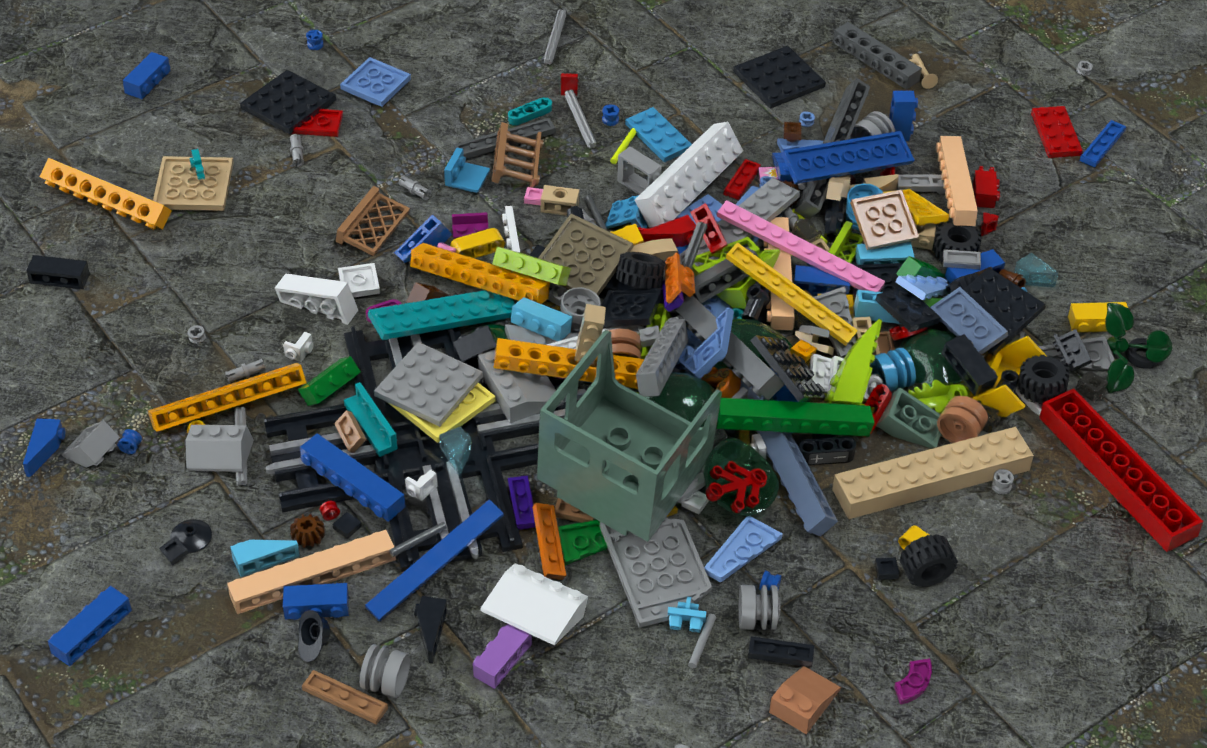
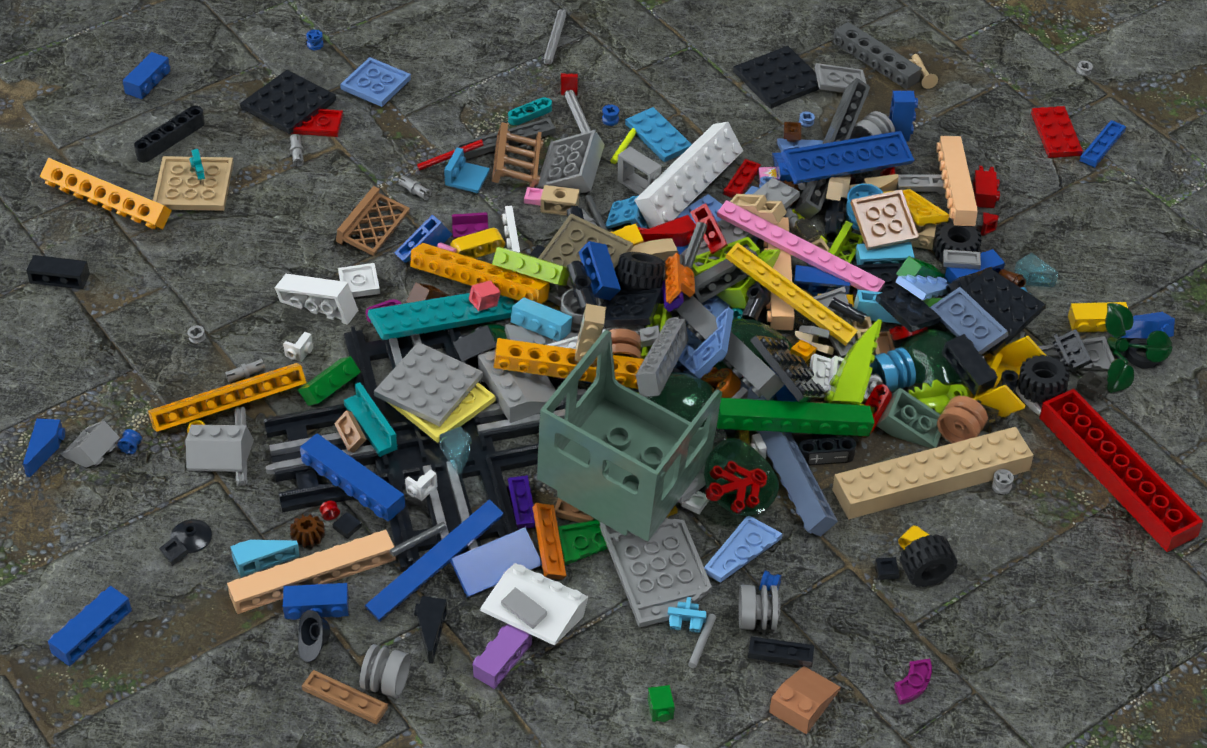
(169, 134): none -> black beam
(448, 155): none -> red bar
(484, 295): none -> coral brick
(486, 564): none -> tile
(524, 608): none -> light grey tile
(572, 162): none -> light grey slope
(581, 284): none -> black piece
(600, 270): none -> blue brick
(661, 703): none -> green brick
(757, 204): none -> tan slope
(836, 77): none -> light grey tile
(847, 310): none -> black pin
(1147, 323): none -> blue slope

